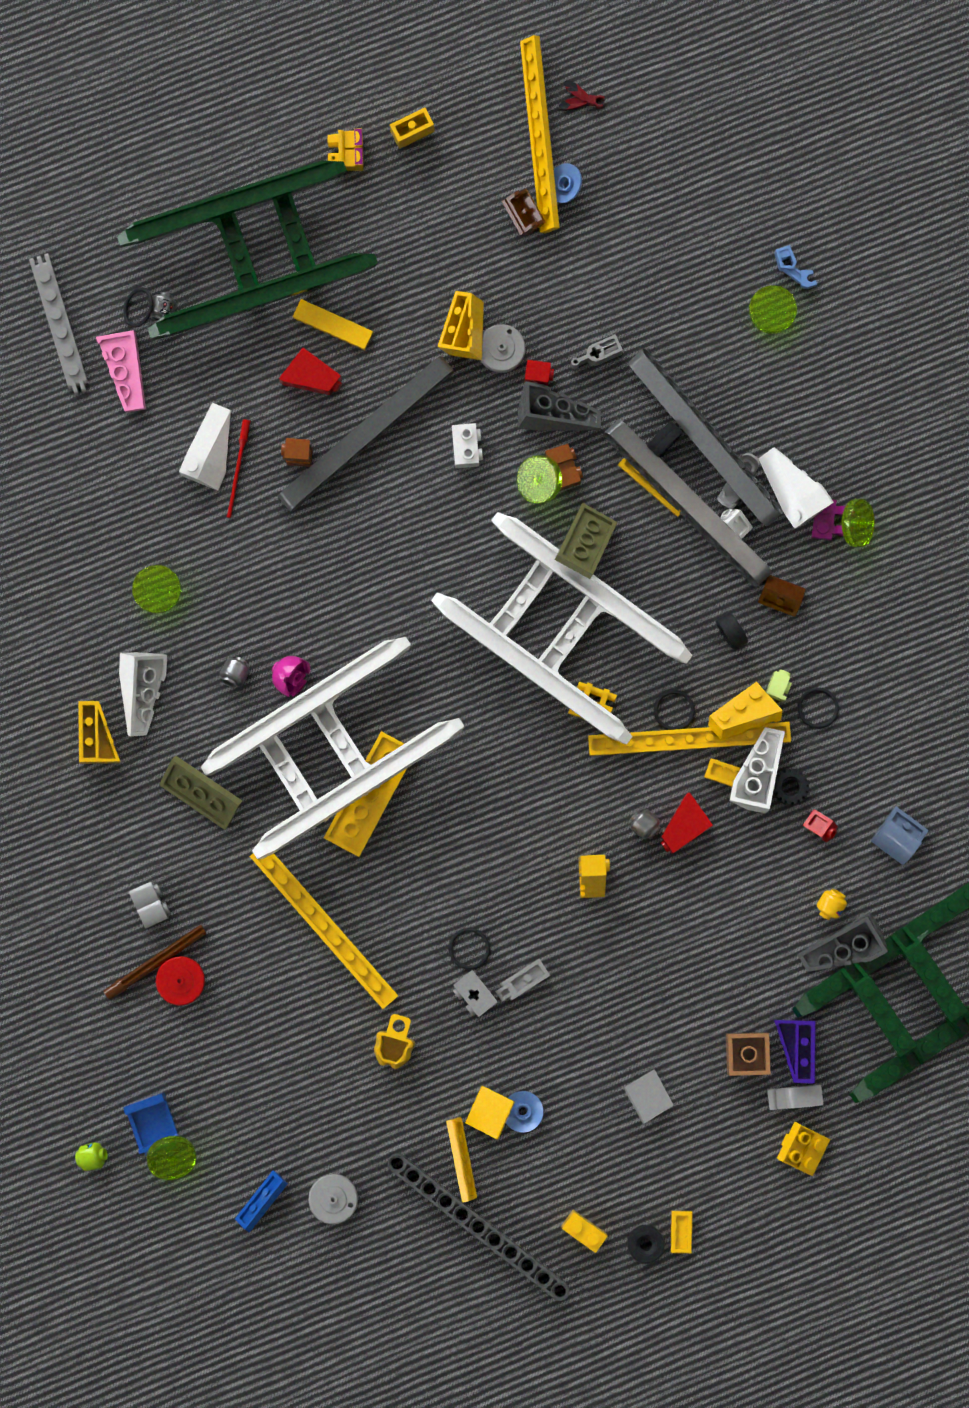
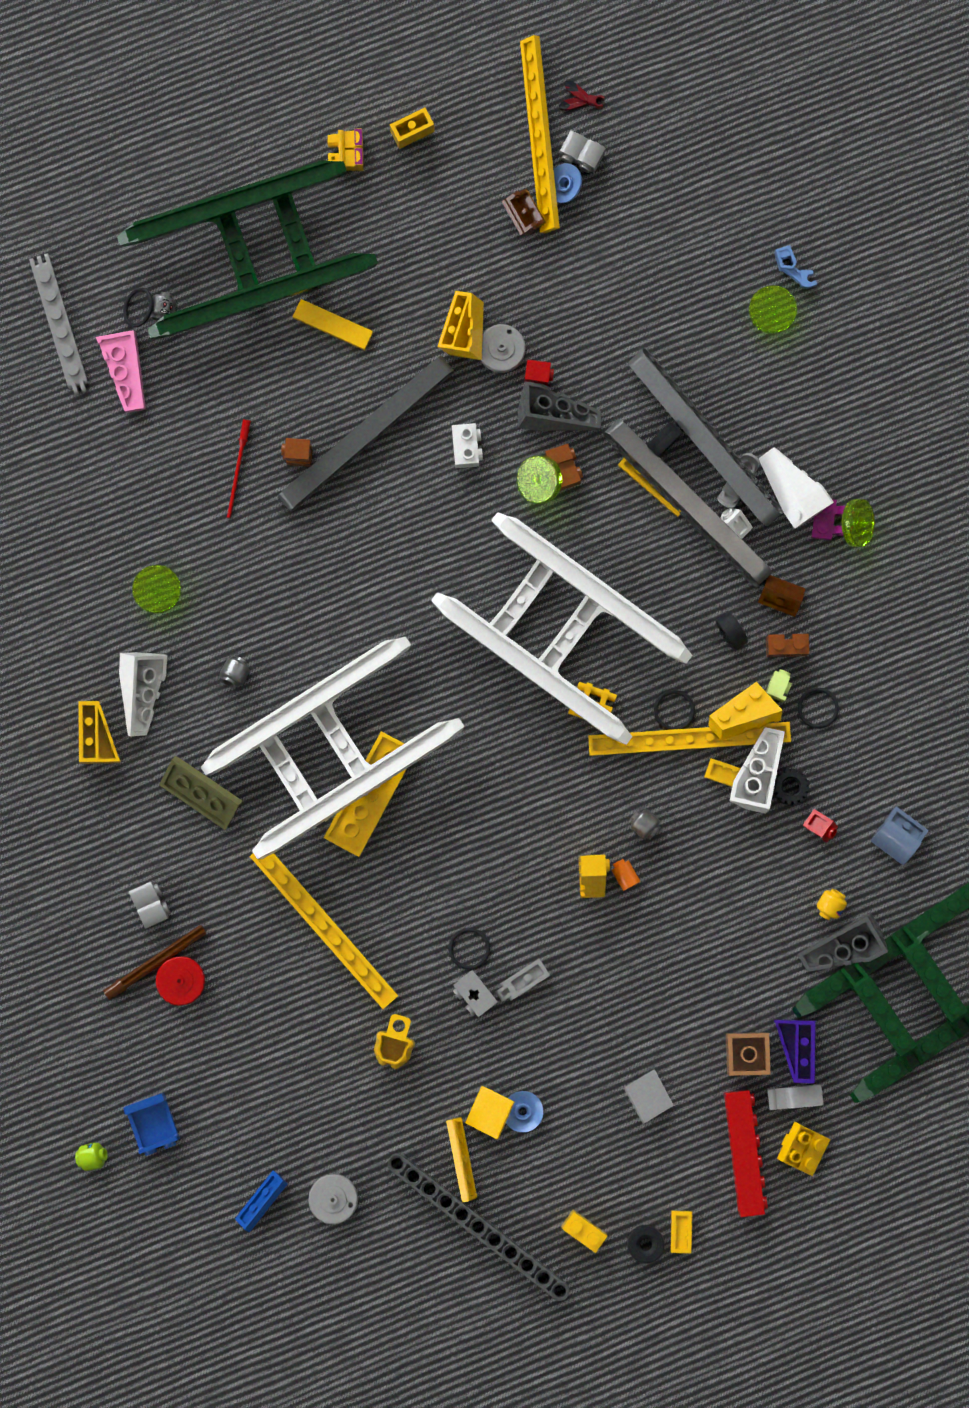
(171, 1158): clear neon green wheel -> none
(209, 450): white wedge -> none
(289, 675): dark pink cylinder -> none
(311, 374): red slope -> none
(582, 151): none -> light grey brick
(586, 541): olive plate -> none
(607, 349): light grey piece -> none
(625, 874): none -> orange brick
(684, 825): red slope -> none
(744, 1153): none -> red brick
(794, 647): none -> dark orange brick

